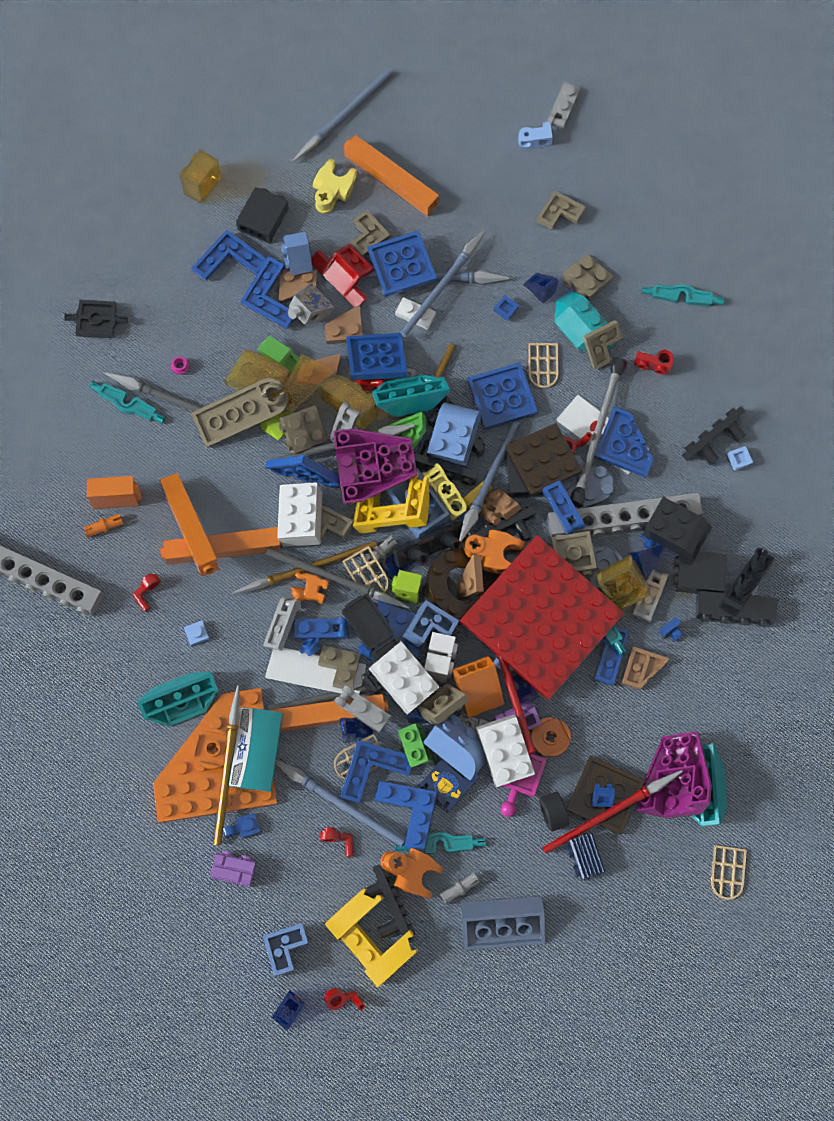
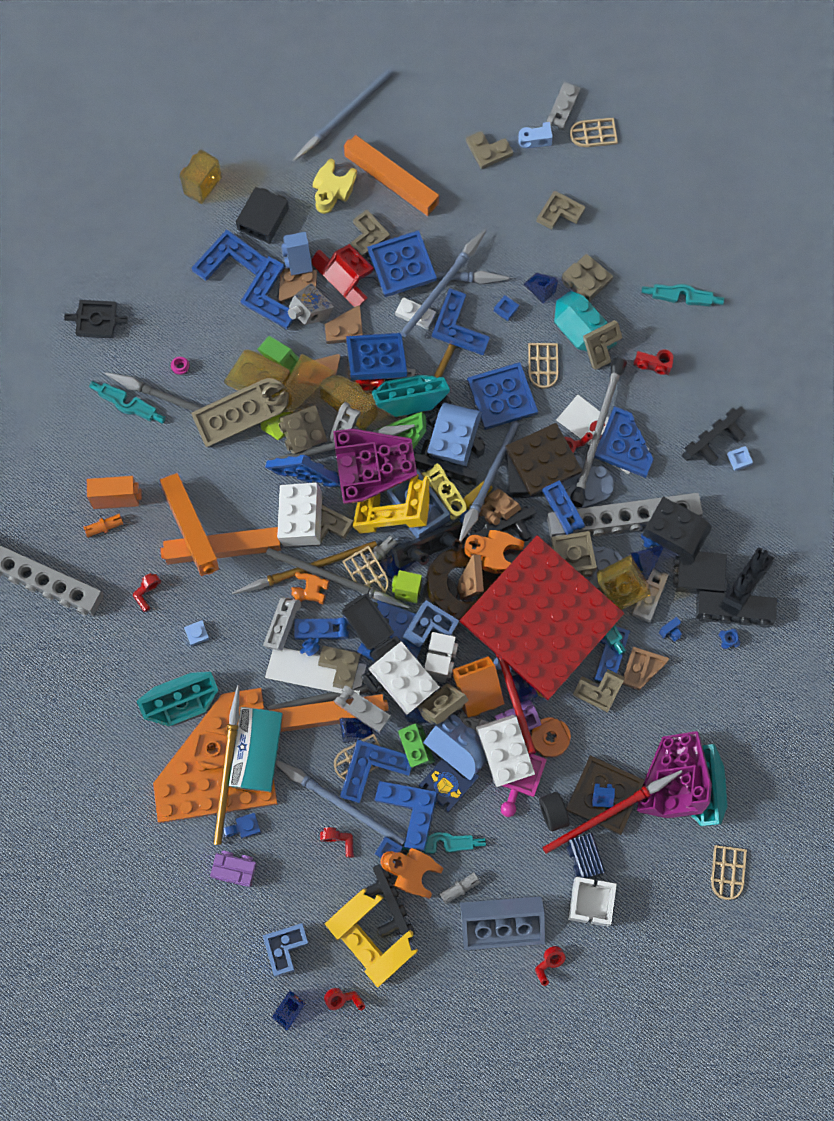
(387, 845): none -> blue tile
(449, 332): none -> blue plate
(488, 154): none -> dark tan plate
(553, 958): none -> red plate
(592, 902): none -> white piece
(599, 127): none -> tan window
(600, 695): none -> dark tan plate
(733, 634): none -> blue plate

